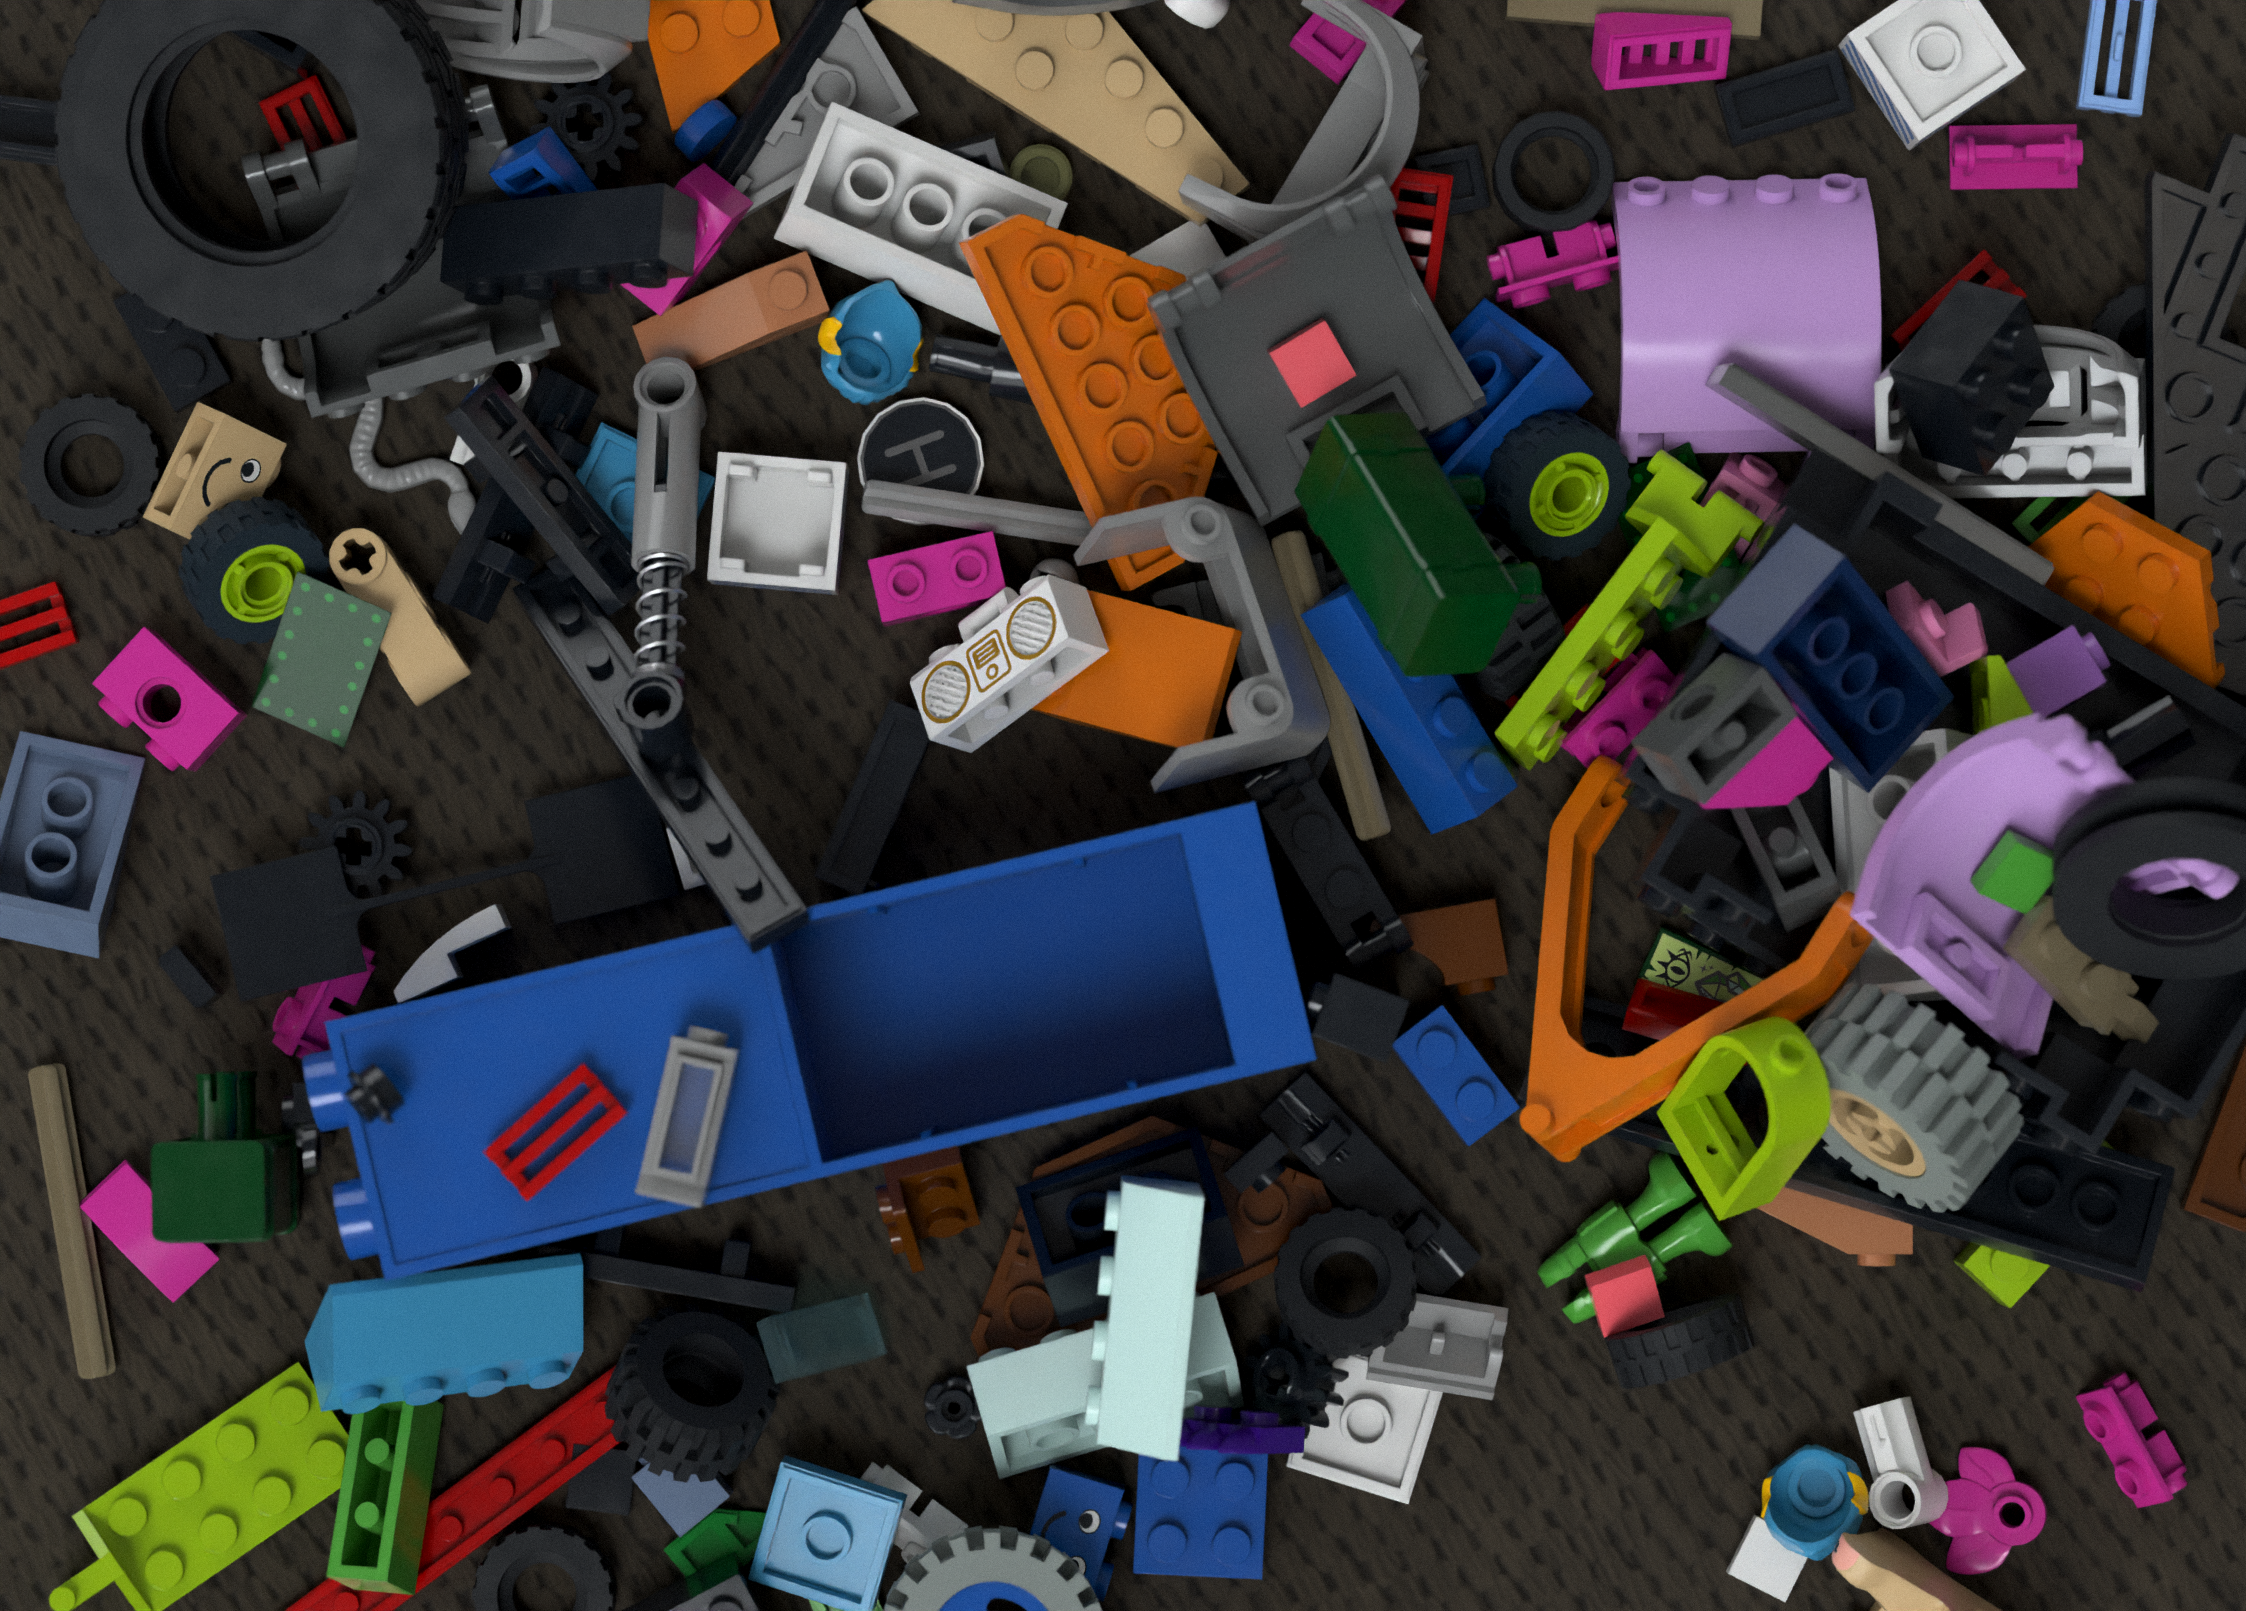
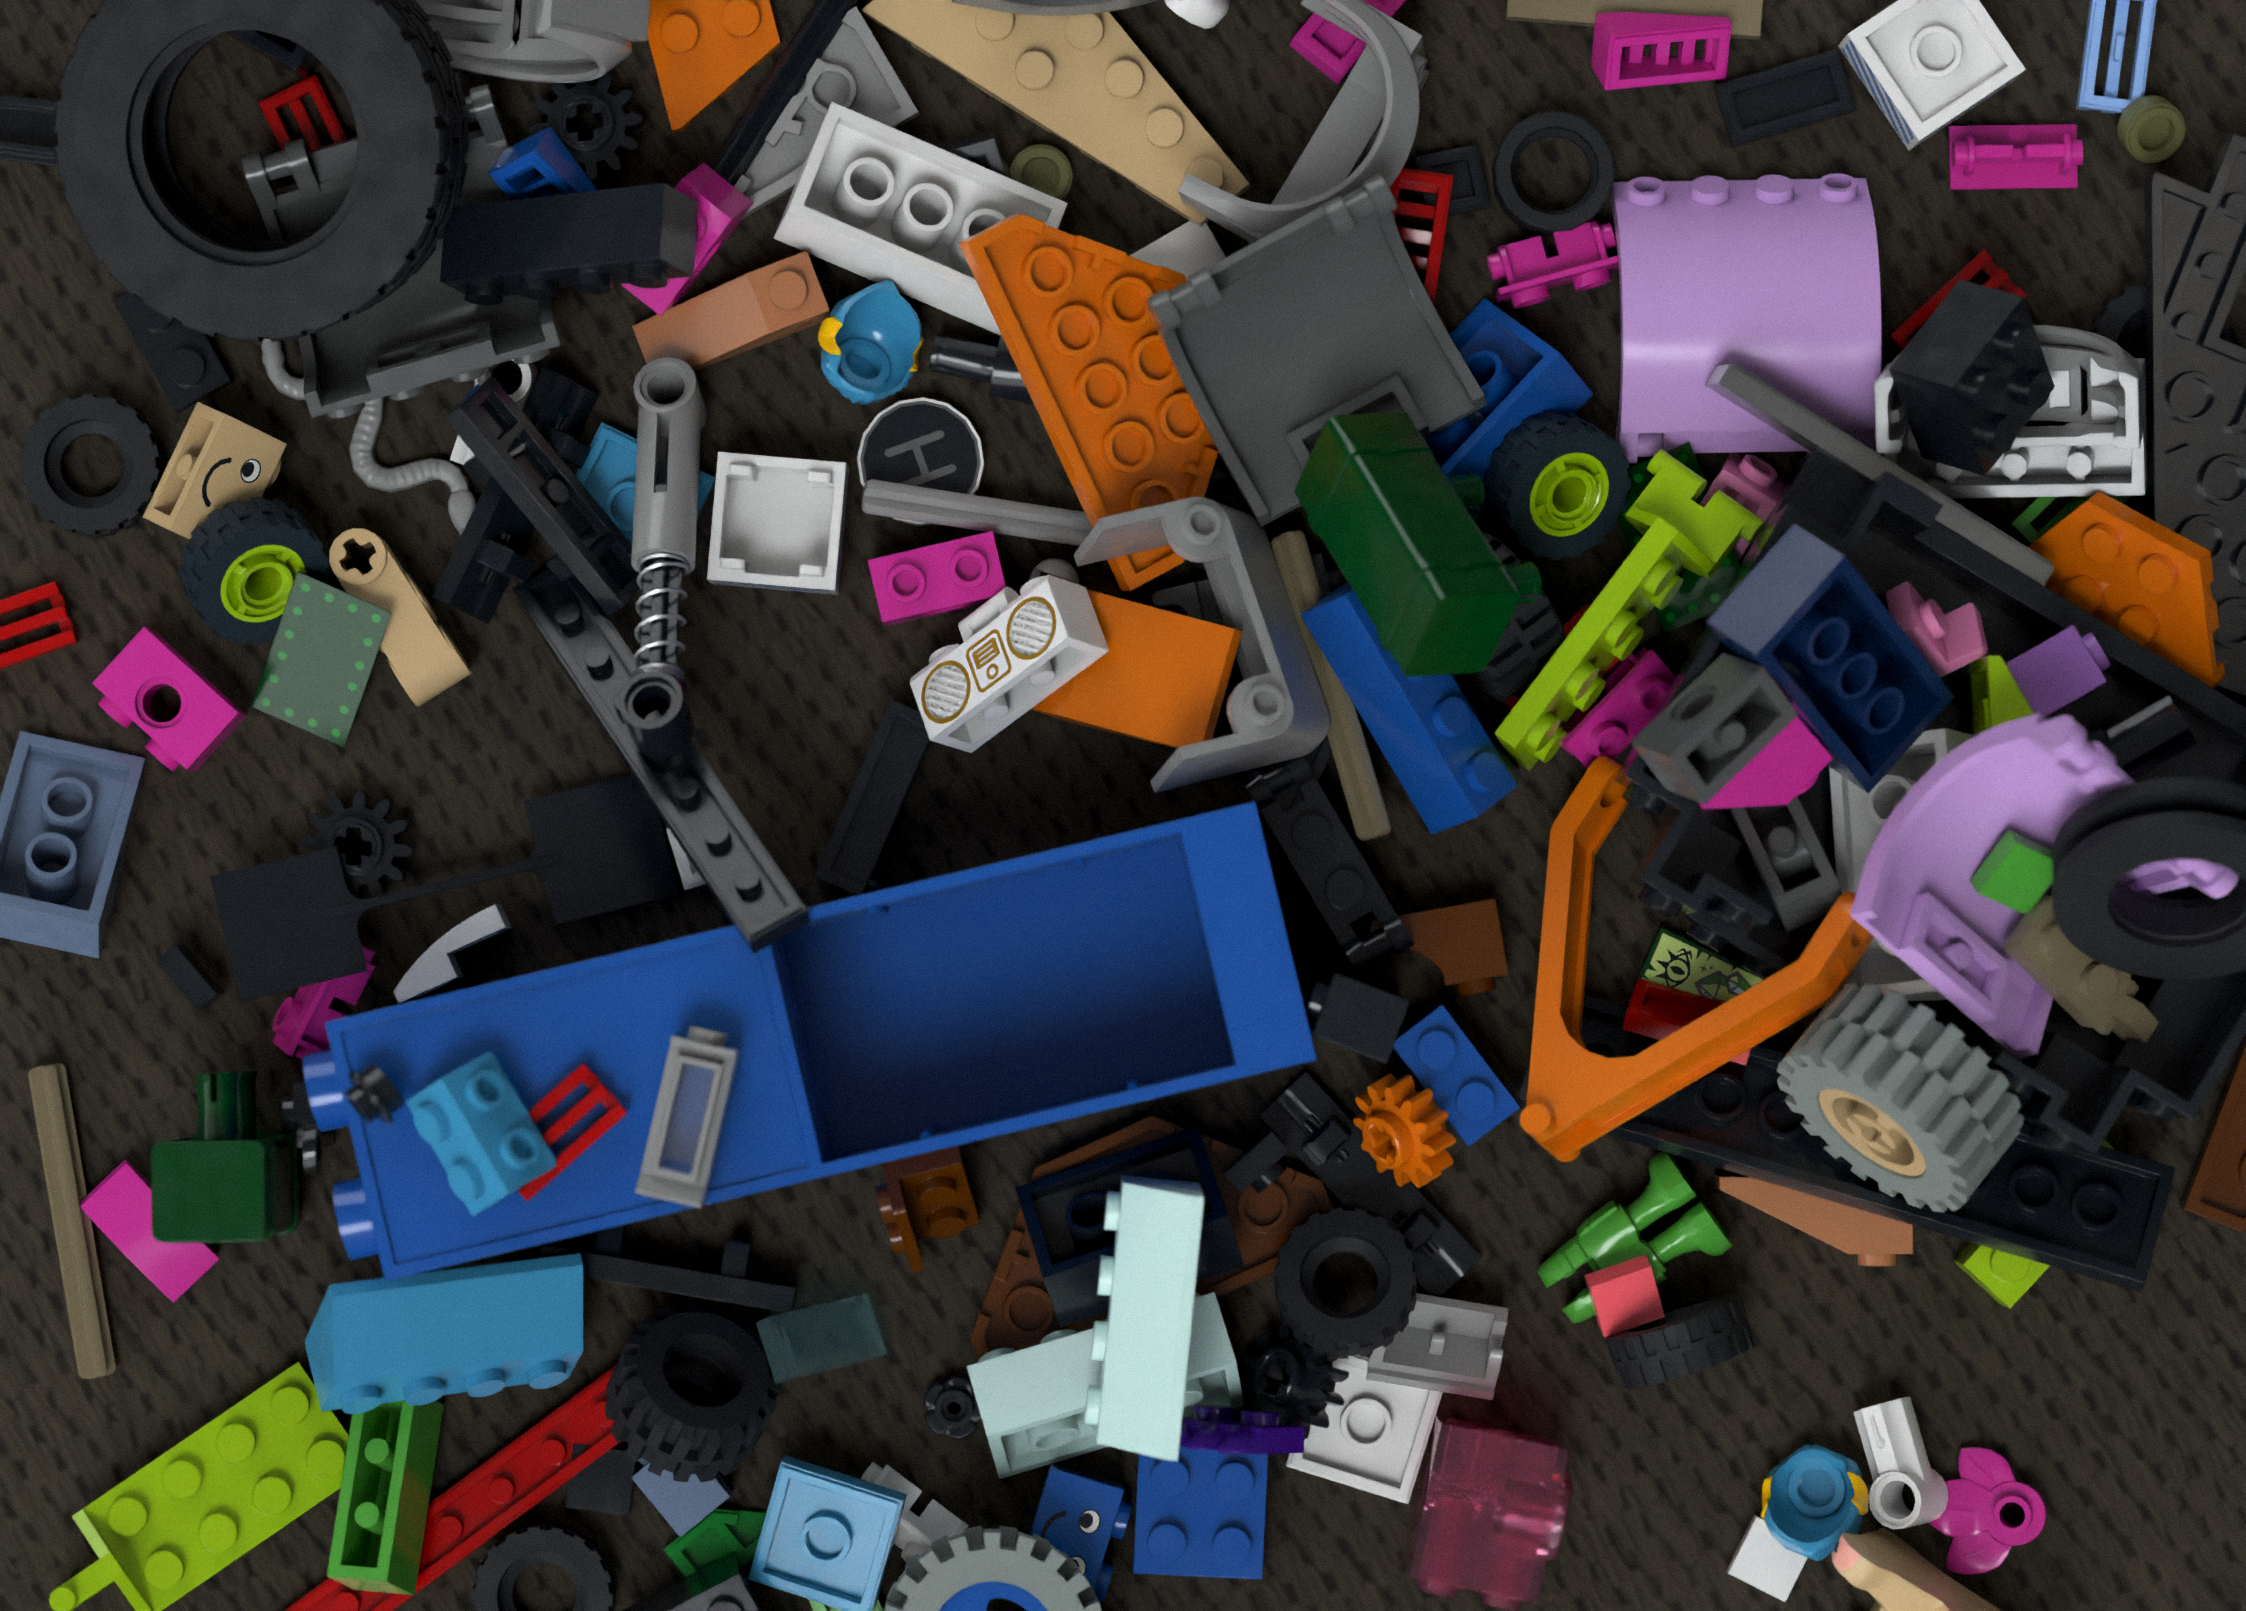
(481, 1133): none -> dark azure bracket
(704, 130): blue tile -> none
(1311, 362): coral tile -> none
(1404, 1130): none -> orange gear
(1488, 1512): none -> clear pink brick
(1703, 1118): lime window -> none
(2144, 1468): dark pink hinge -> none
(2151, 129): none -> olive tile

